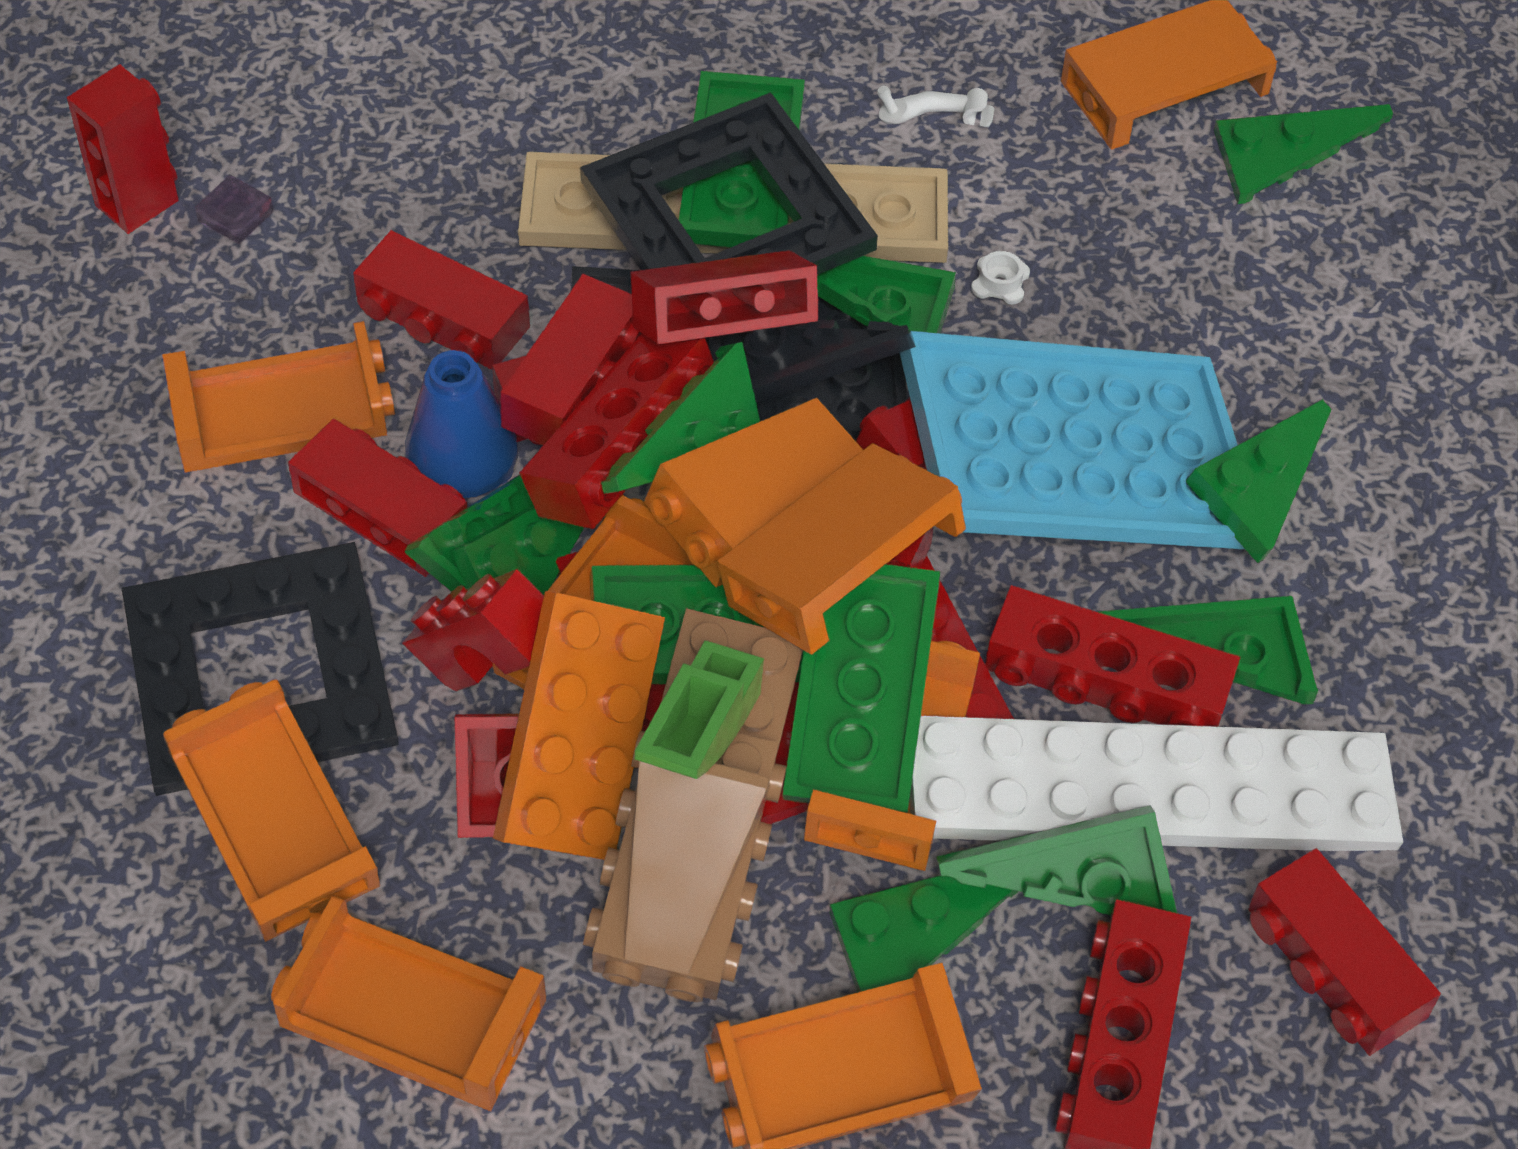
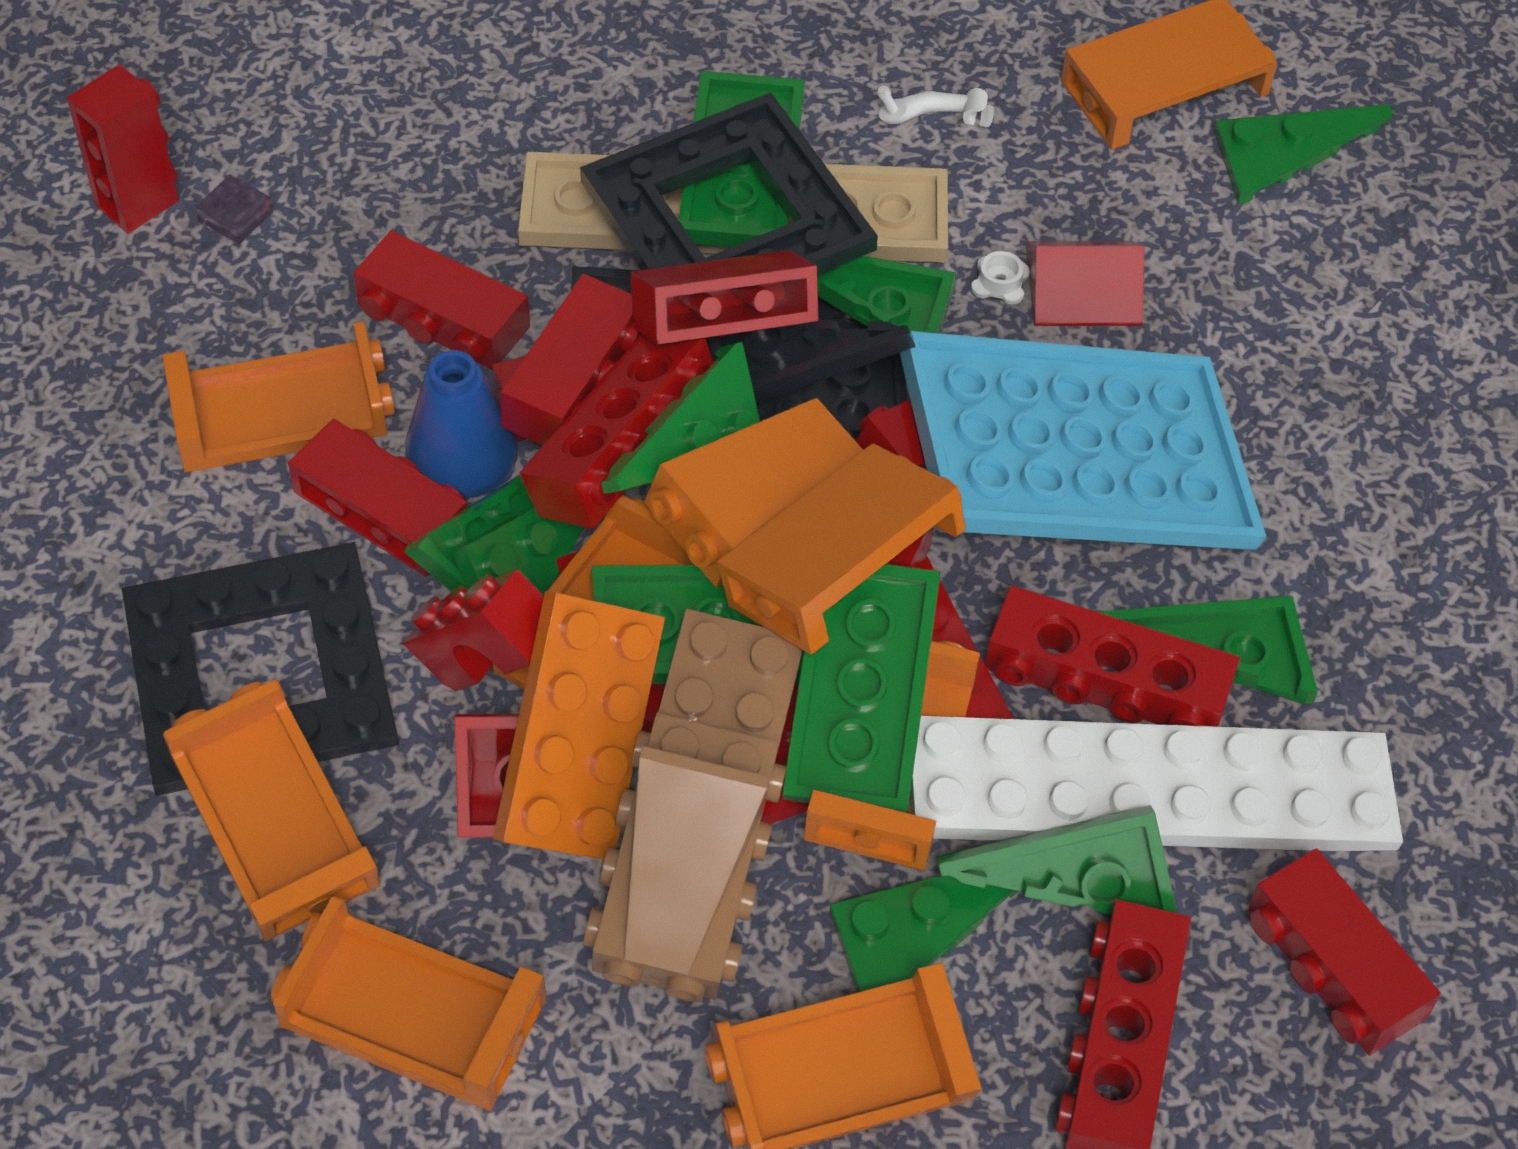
(702, 711): bright green slope -> none
(1086, 282): none -> slope
(1258, 479): green wing -> none

